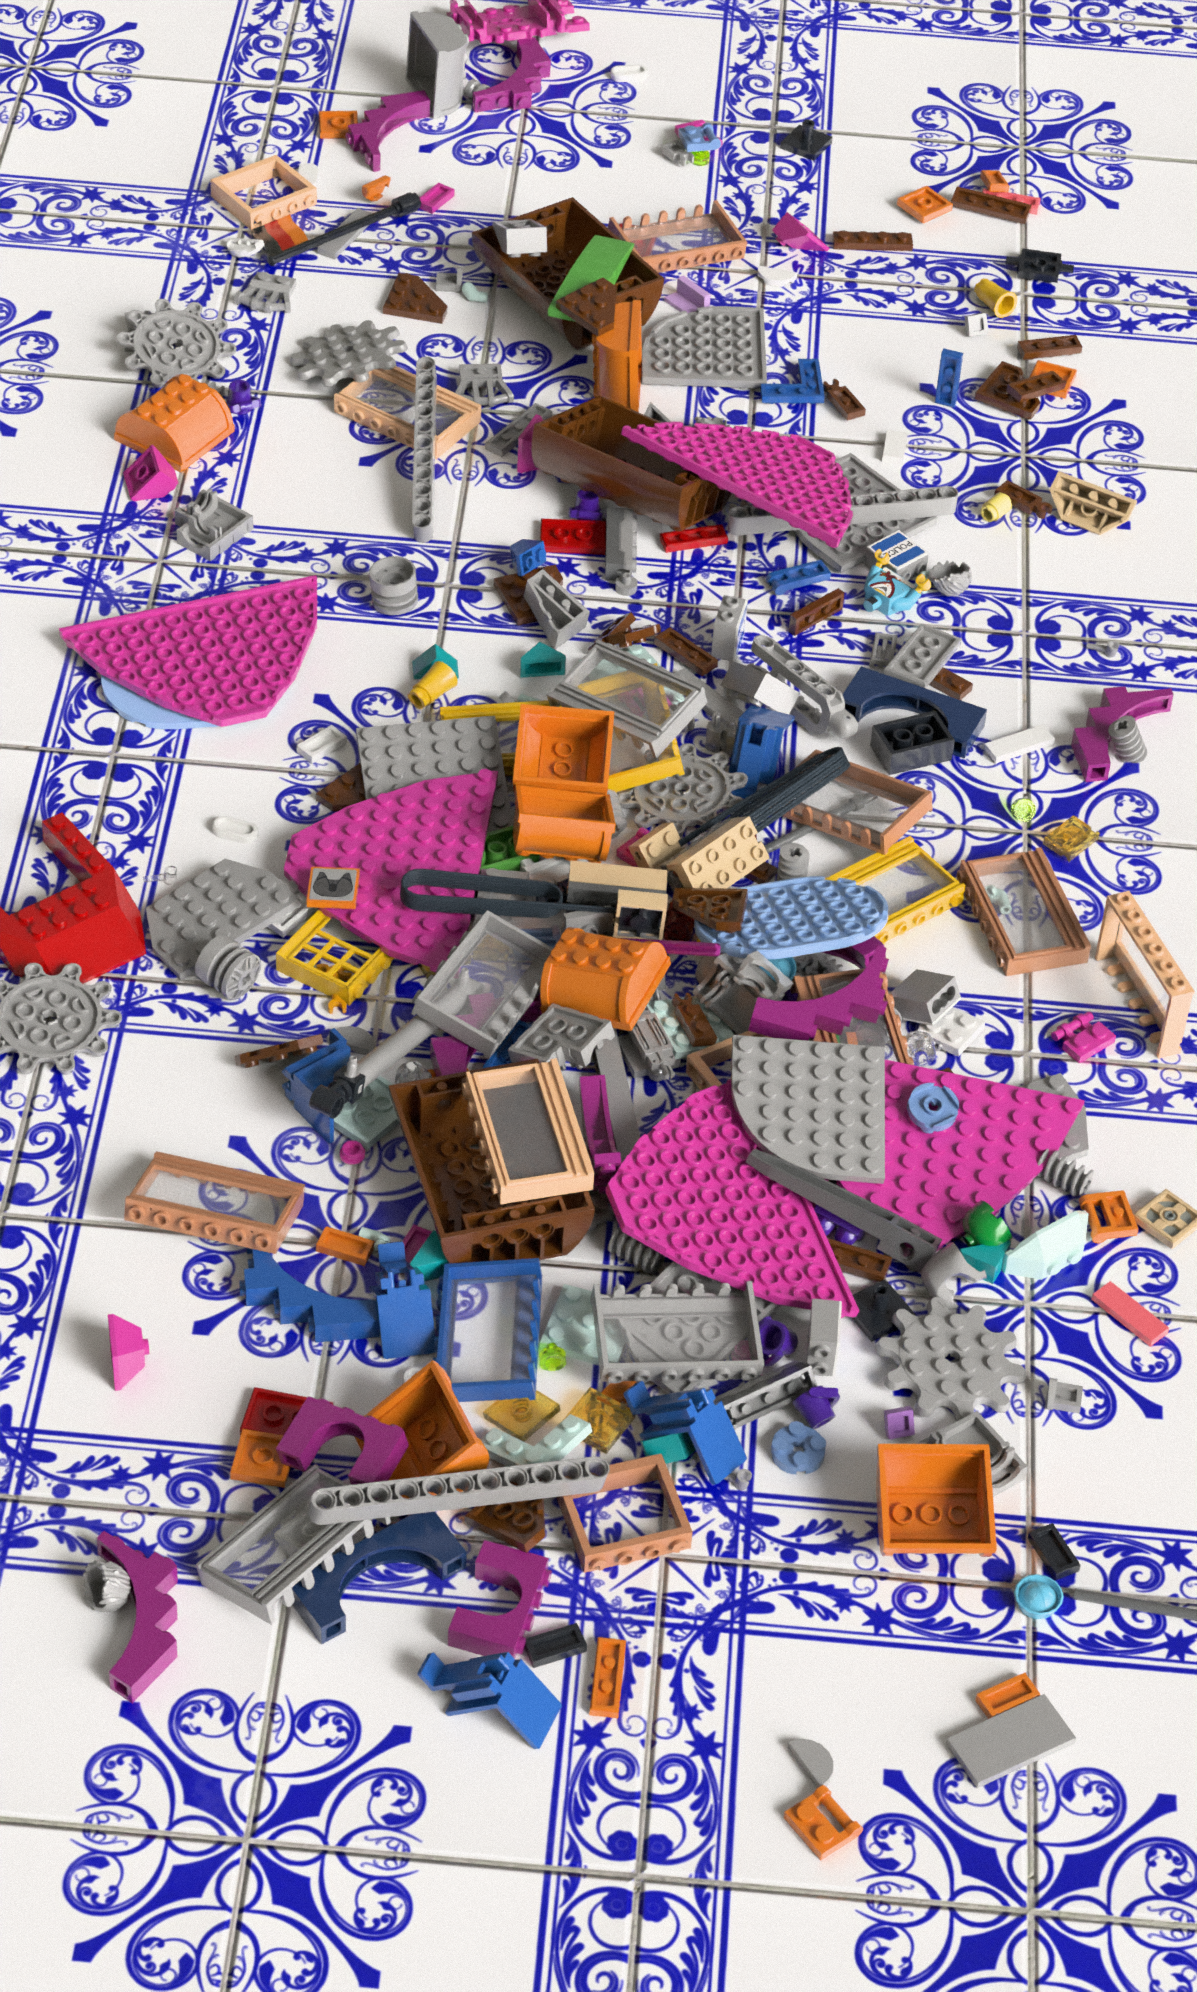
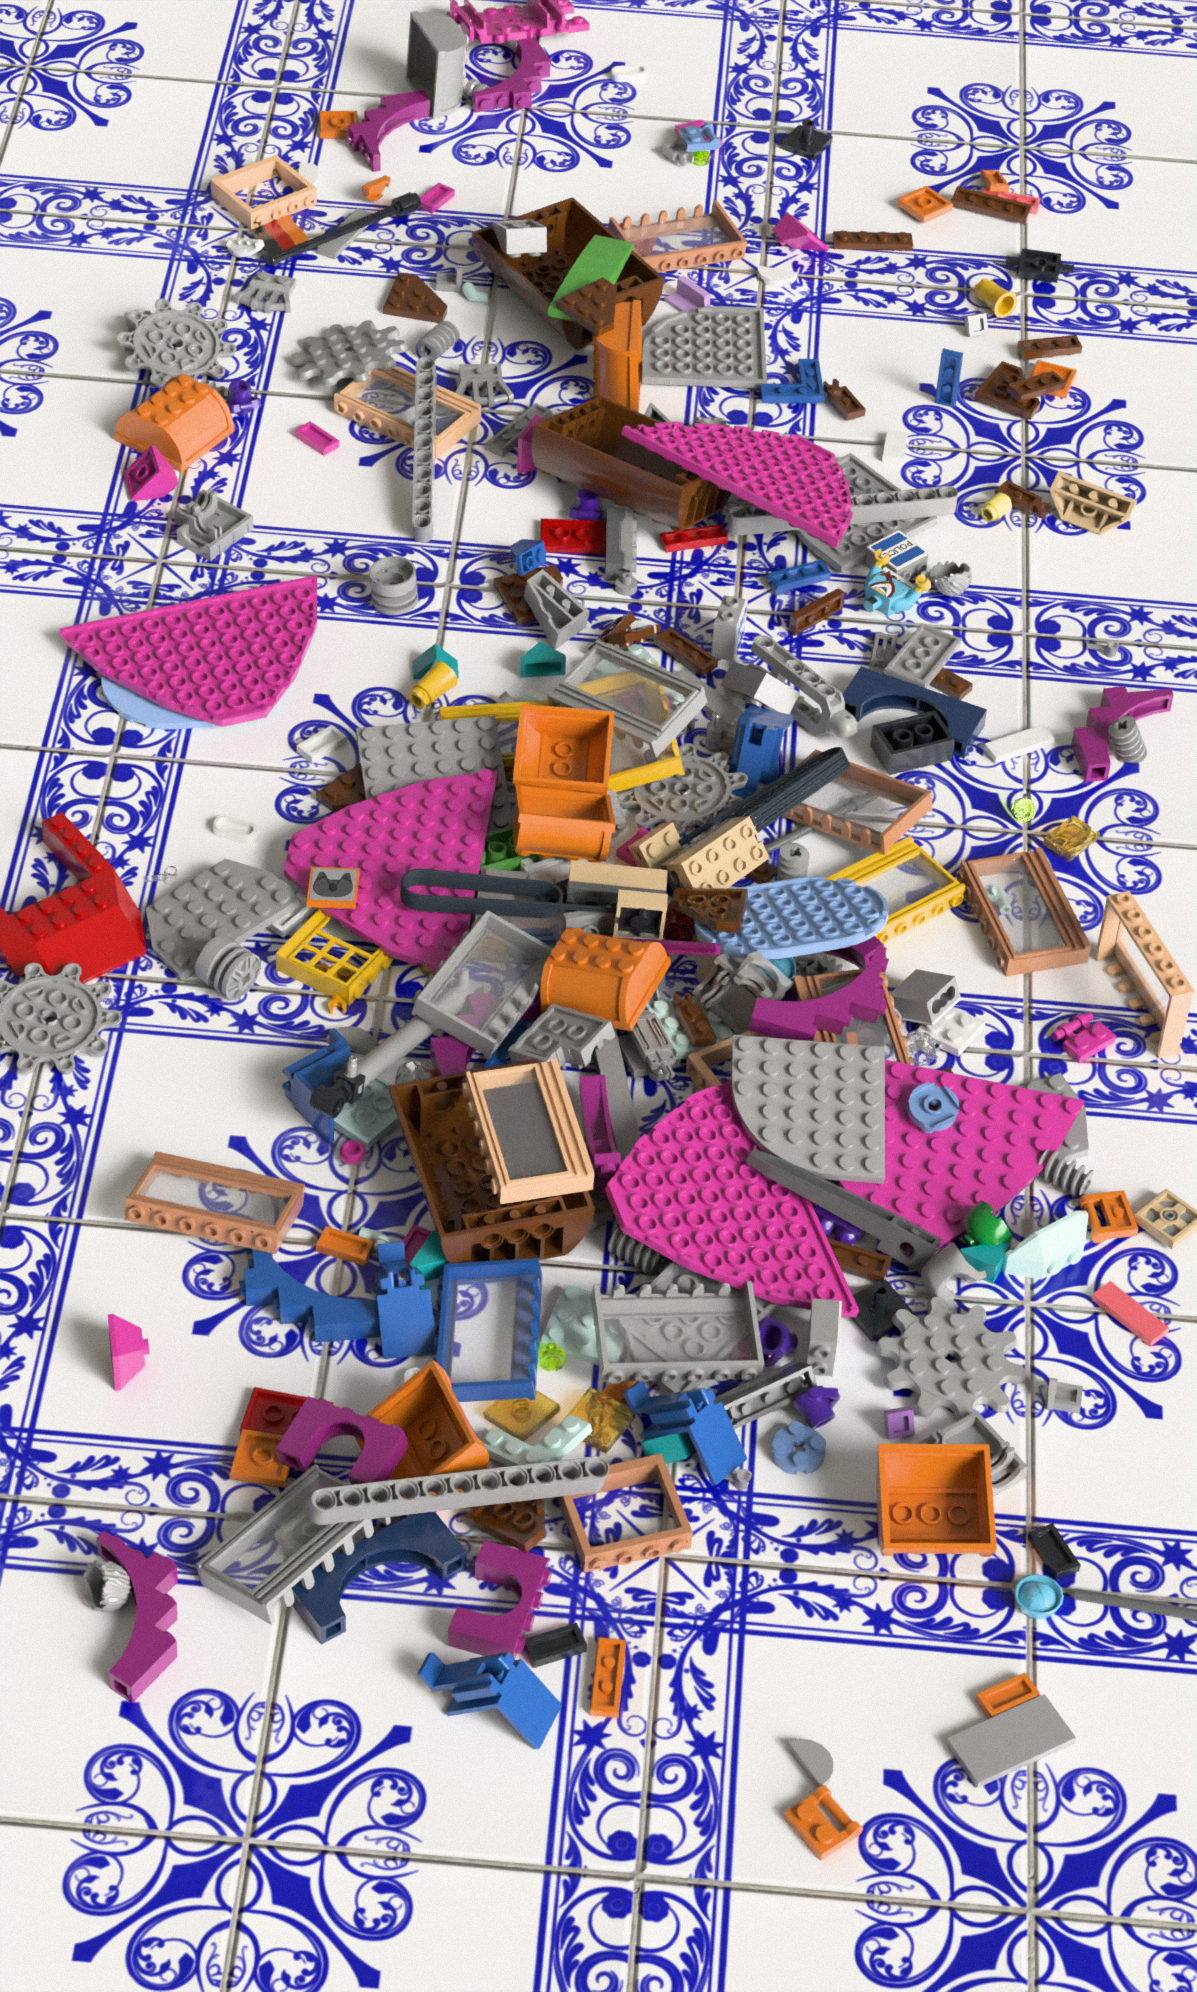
(280, 1051): reddish brown plate -> none
(316, 438): none -> dark pink tile
(438, 340): none -> light grey piece

